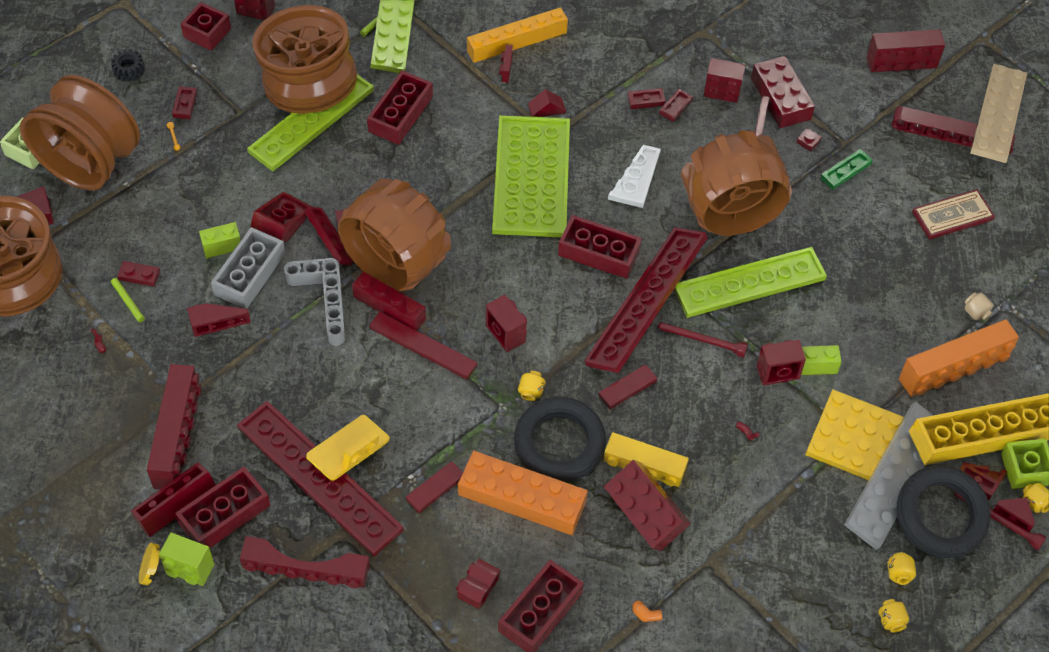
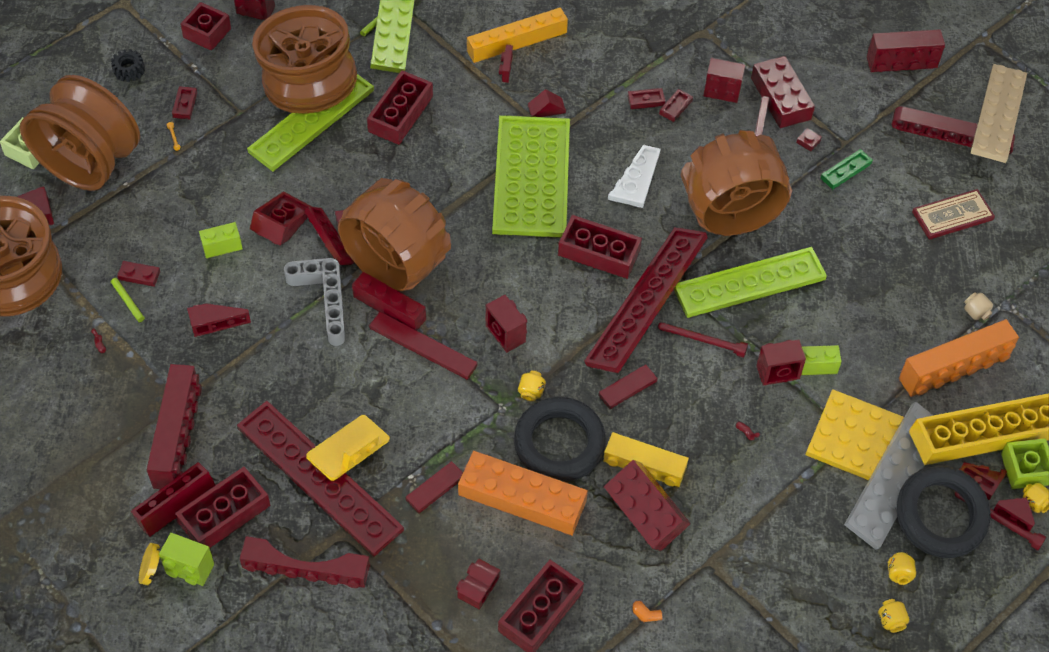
(248, 268): light grey brick -> none

